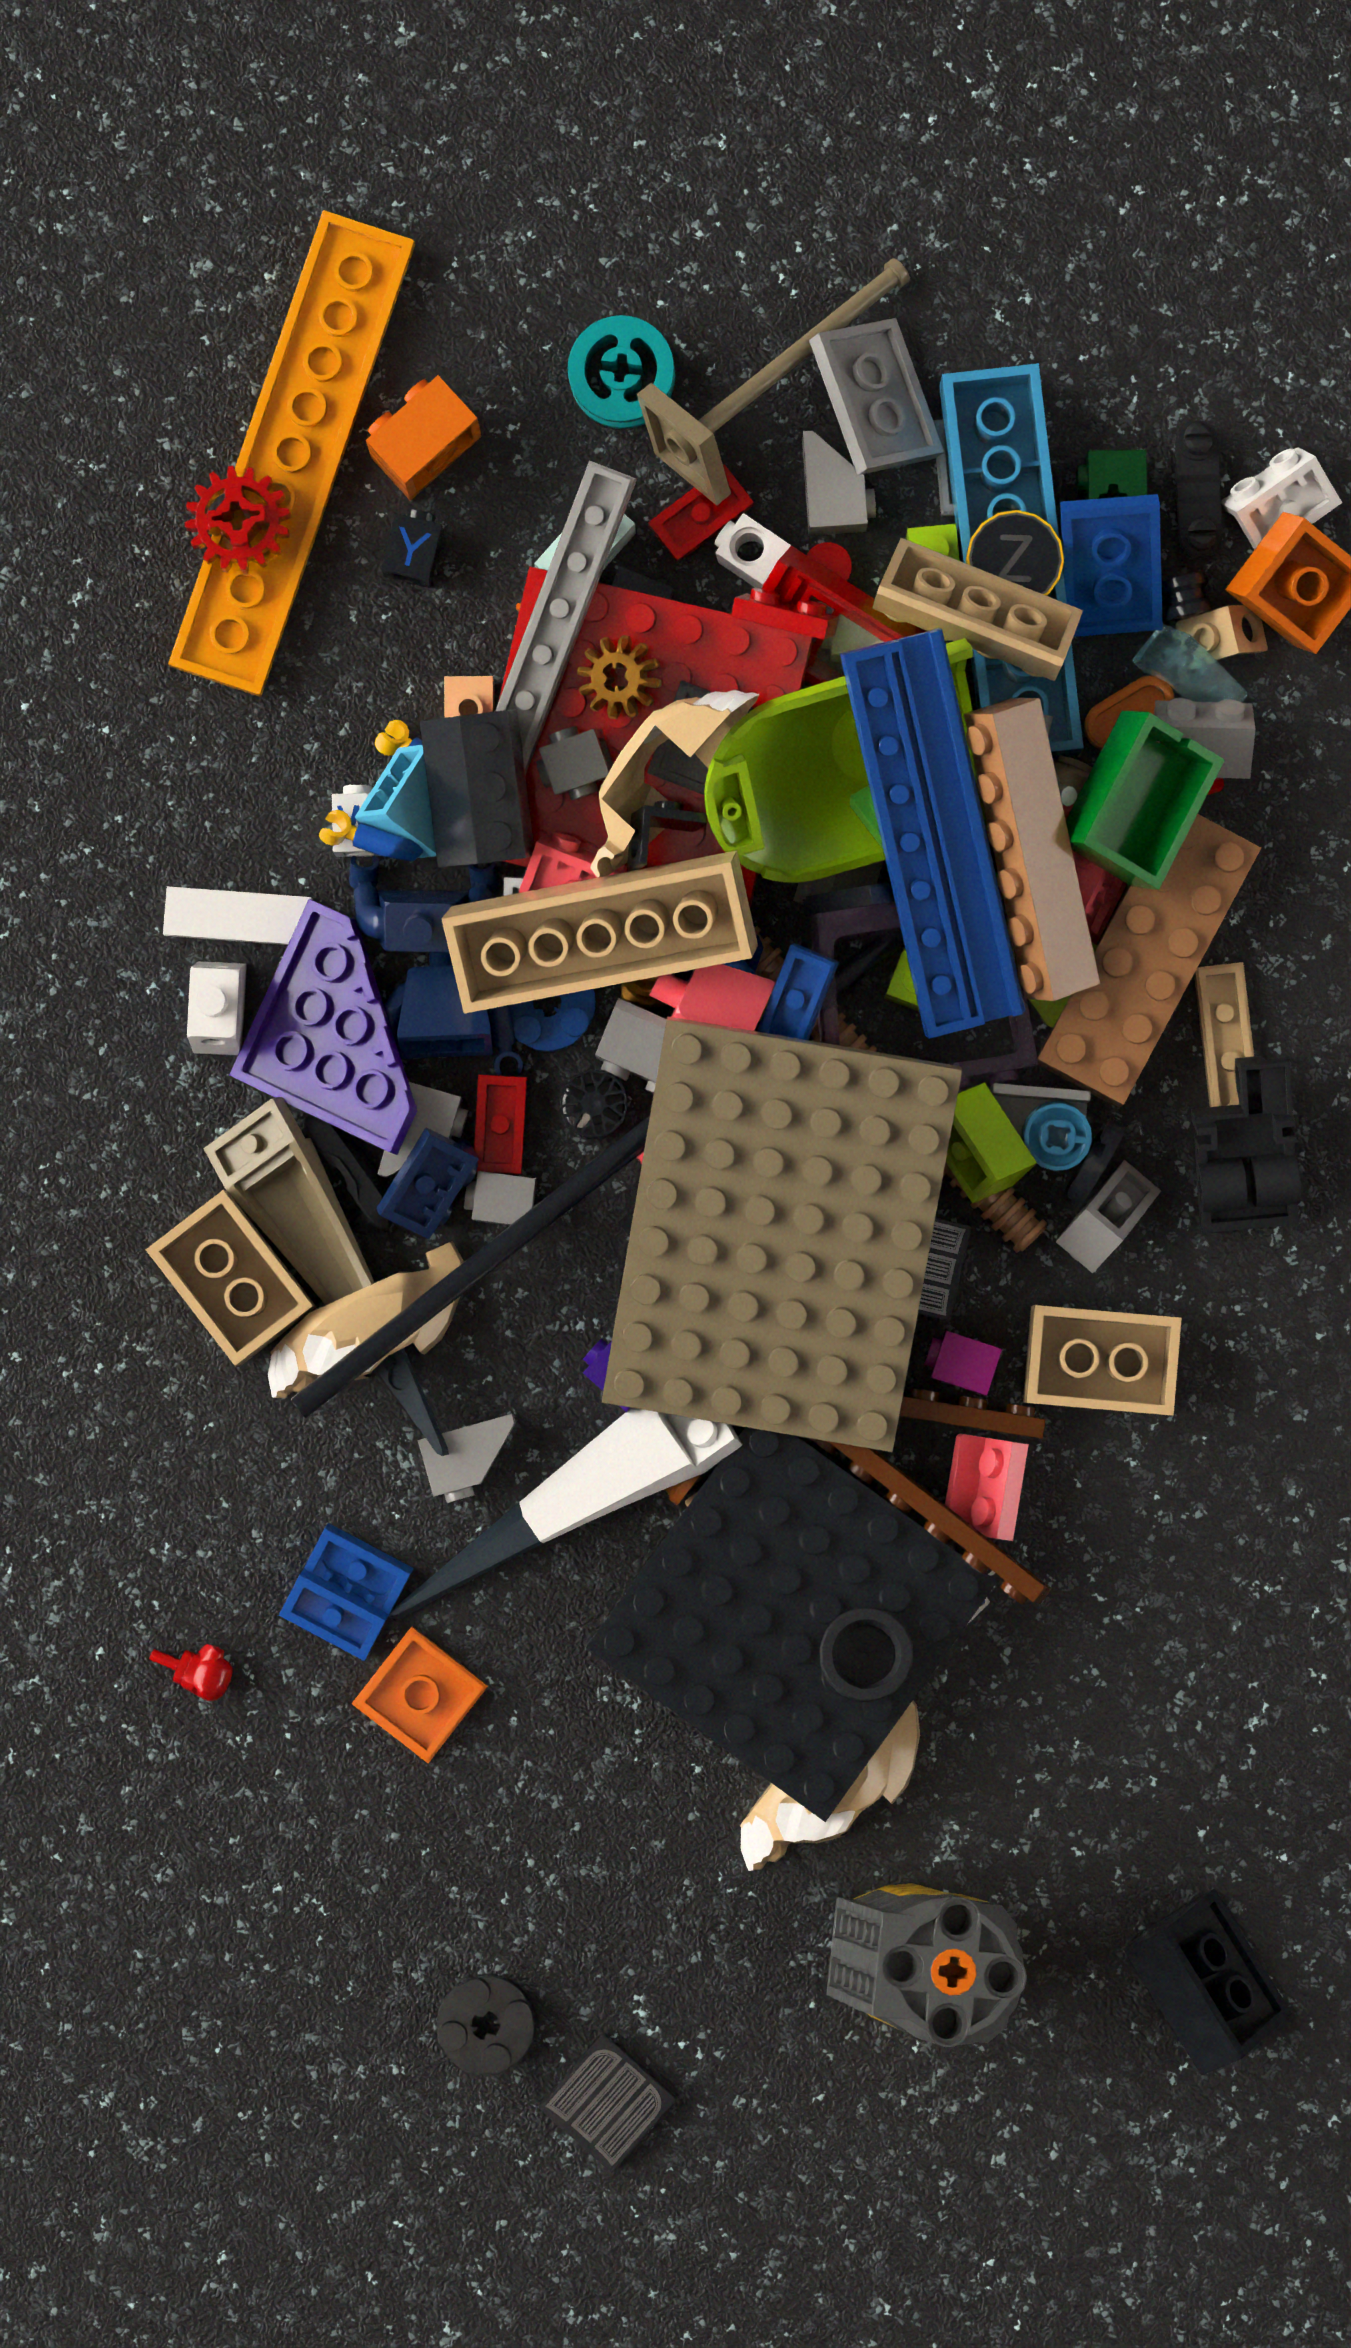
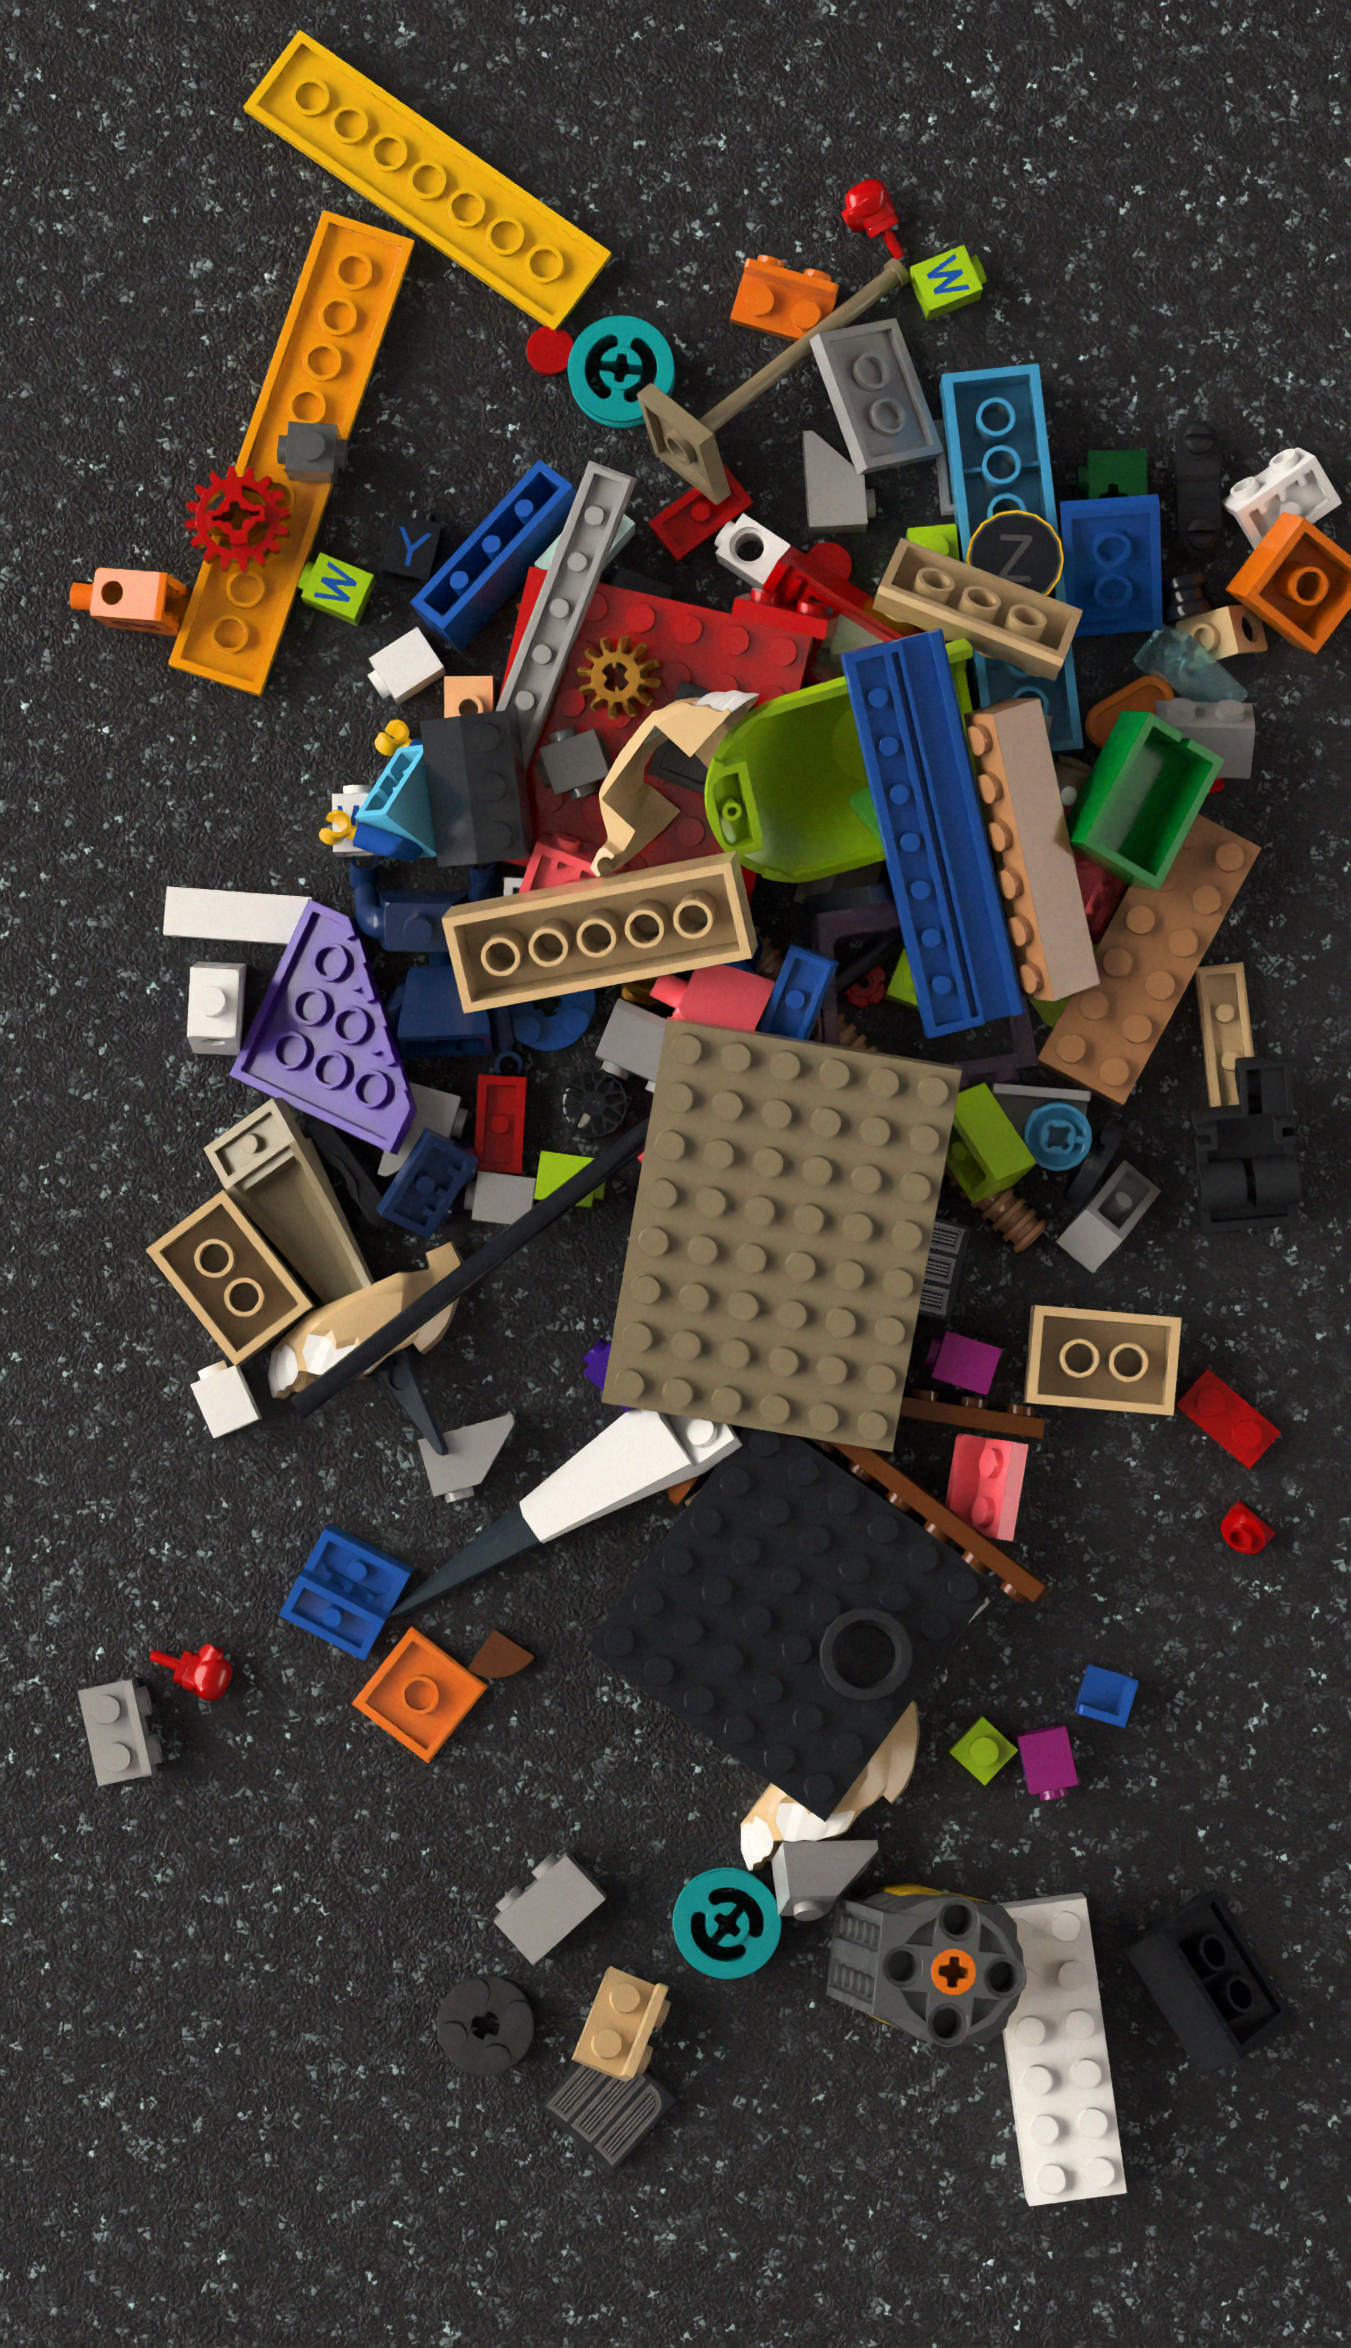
(119, 1731): none -> light grey bracket
(133, 600): none -> orange torso
(225, 1399): none -> white brick
(312, 452): none -> dark grey brick
(336, 588): none -> lime brick
(405, 667): none -> white brick
(422, 436): orange brick -> none
(427, 181): none -> yellow plate
(496, 557): none -> blue brick
(500, 1657): none -> reddish brown tile
(549, 351): none -> red tile
(549, 1906): none -> light grey brick
(556, 1169): none -> lime brick
(621, 2025): none -> tan bracket
(661, 815): black bracket -> none
(757, 1946): none -> teal wheel
(782, 299): none -> orange bracket
(817, 1874): none -> light grey slope
(872, 210): none -> red piece
(872, 993): none -> red plate
(947, 282): none -> lime brick
(983, 1750): none -> lime plate
(1047, 1761): none -> magenta brick
(1061, 2058): none -> white brick
(1106, 1695): none -> blue panel
(1227, 1418): none -> red plate
(1245, 1530): none -> red plate

